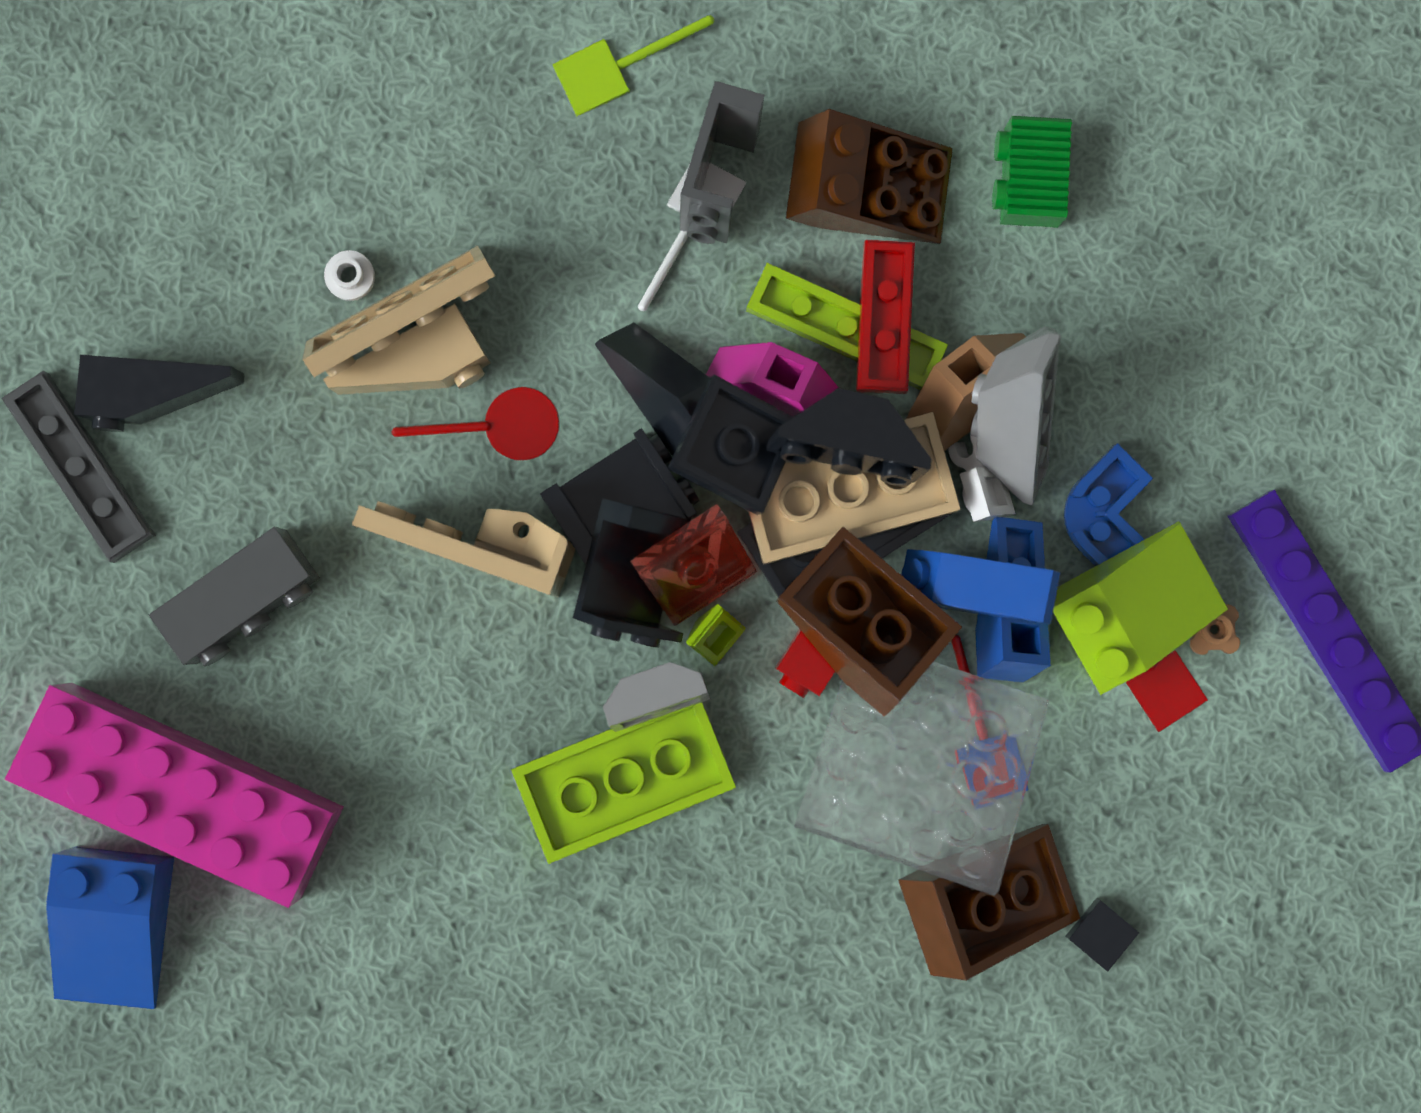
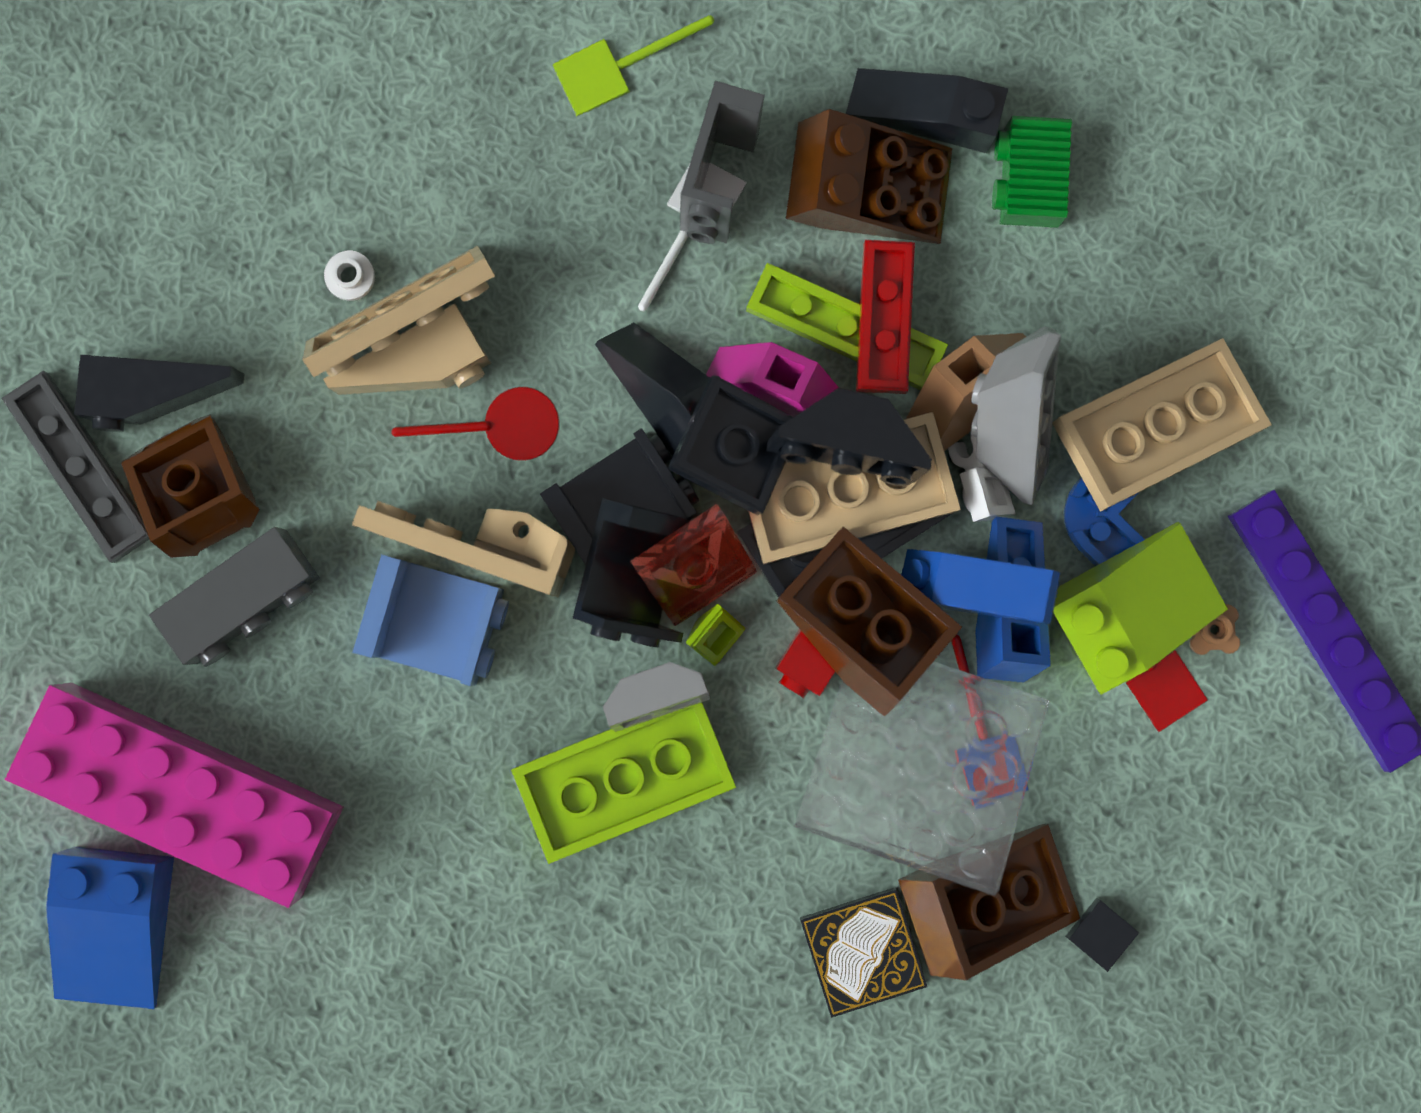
(190, 489): none -> reddish brown slope
(431, 620): none -> medium blue panel
(863, 952): none -> tile
(930, 105): none -> black slope
(1161, 424): none -> tan plate

